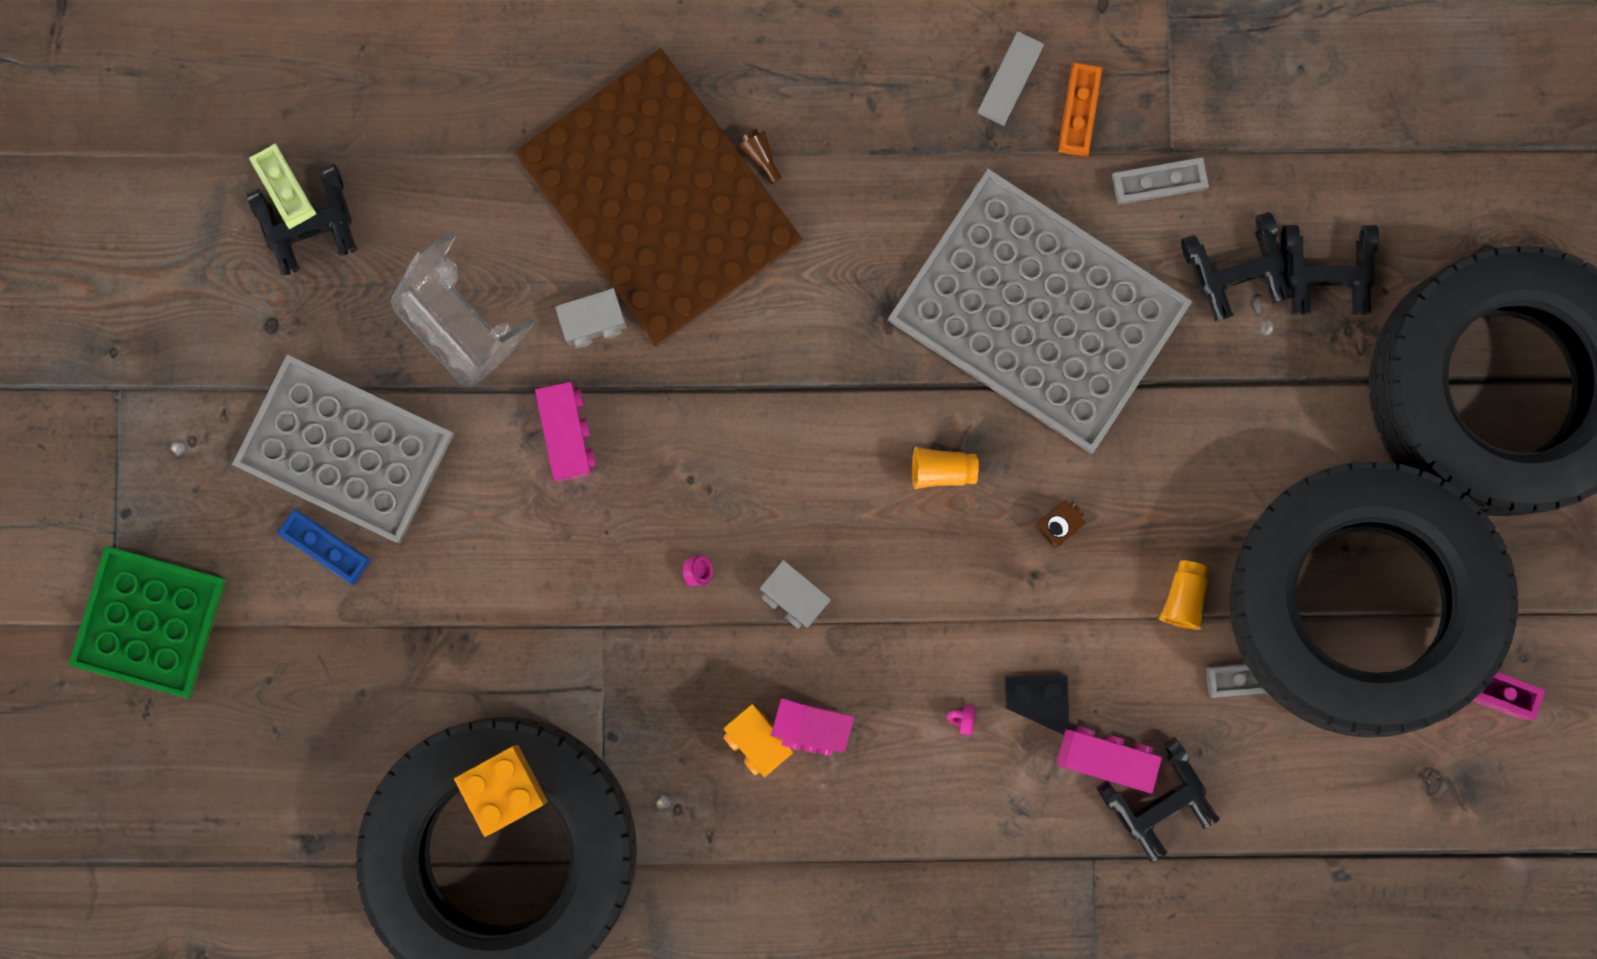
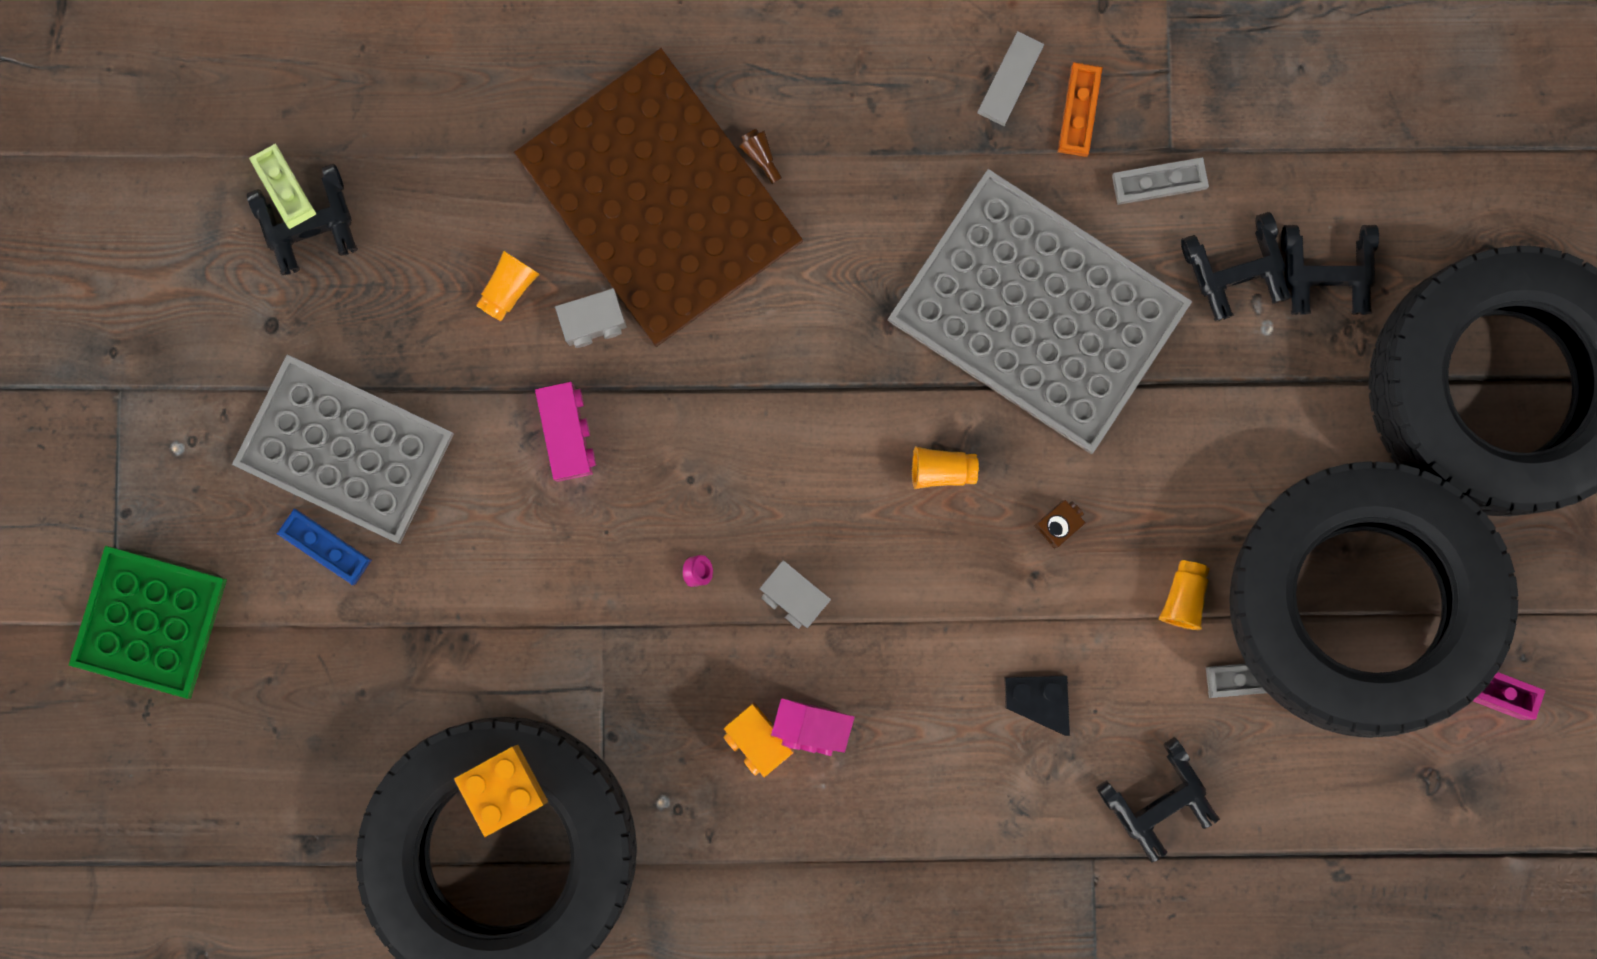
(447, 321): clear windscreen -> none
(505, 286): none -> light orange plant
(967, 719): dark pink tile -> none
(1109, 759): dark pink brick -> none

